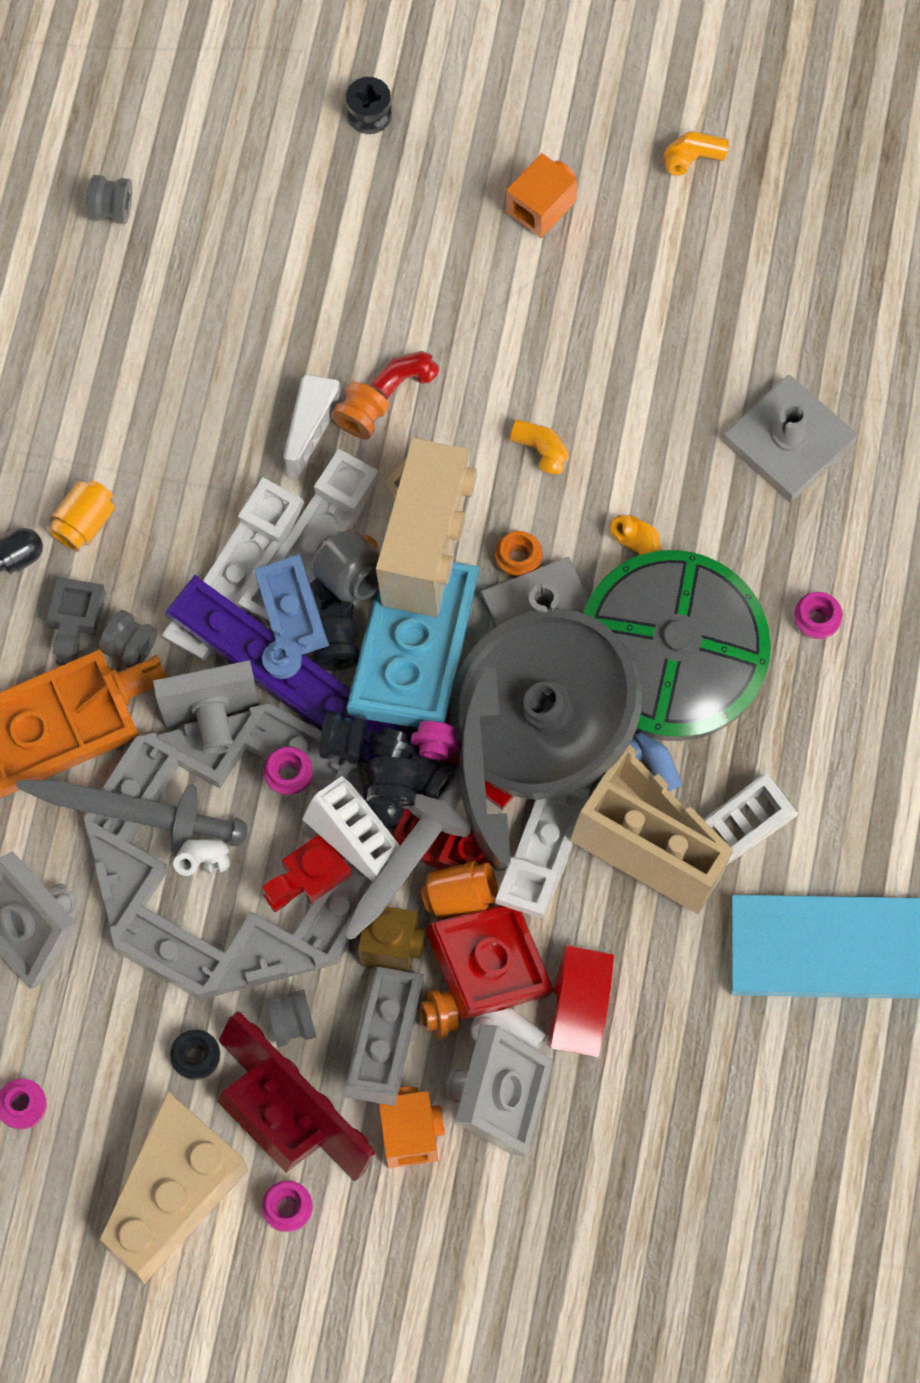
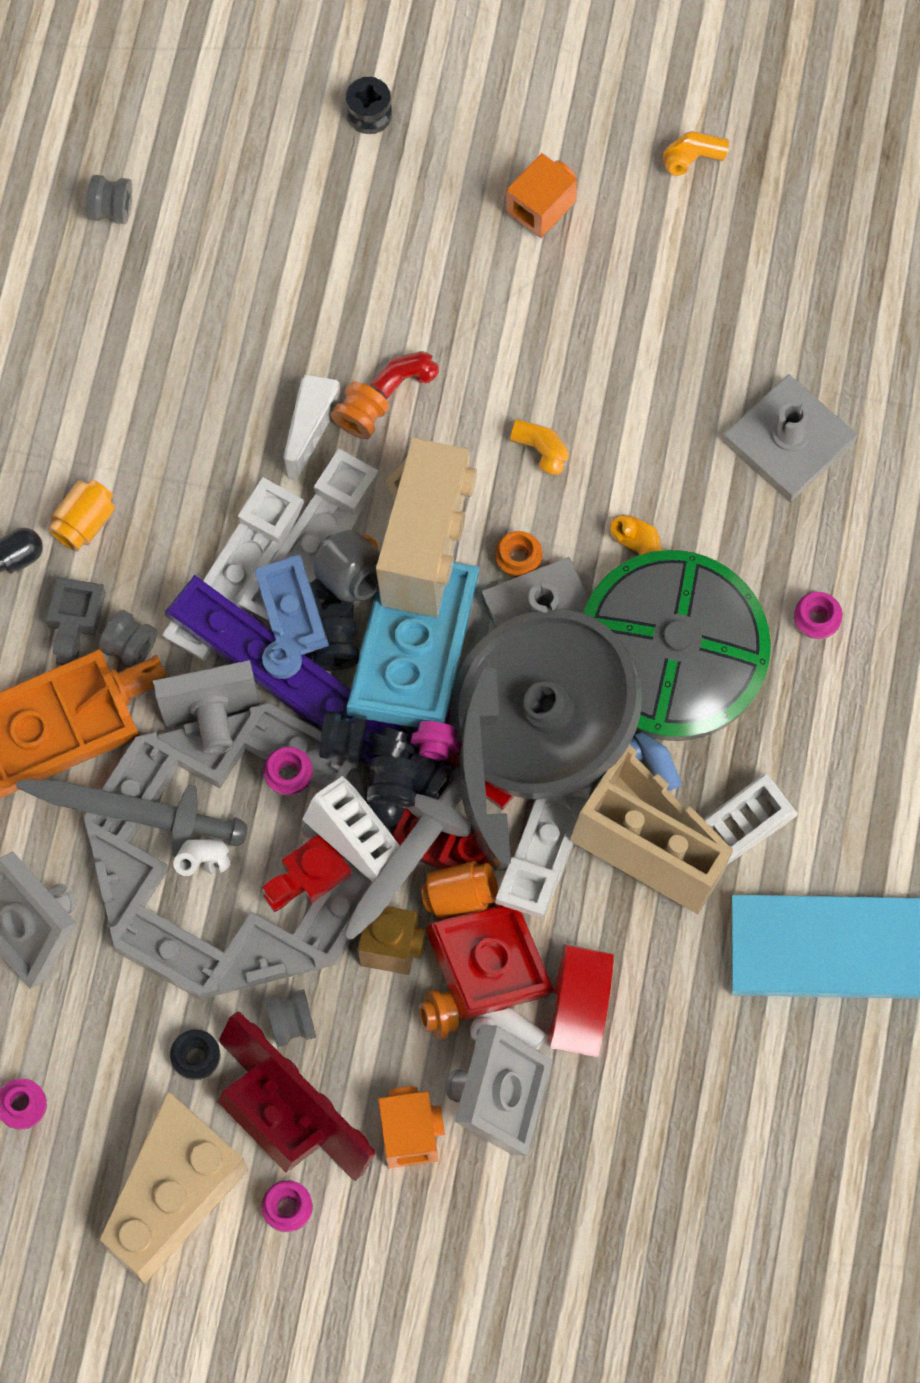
(384, 1036): light grey tile -> none

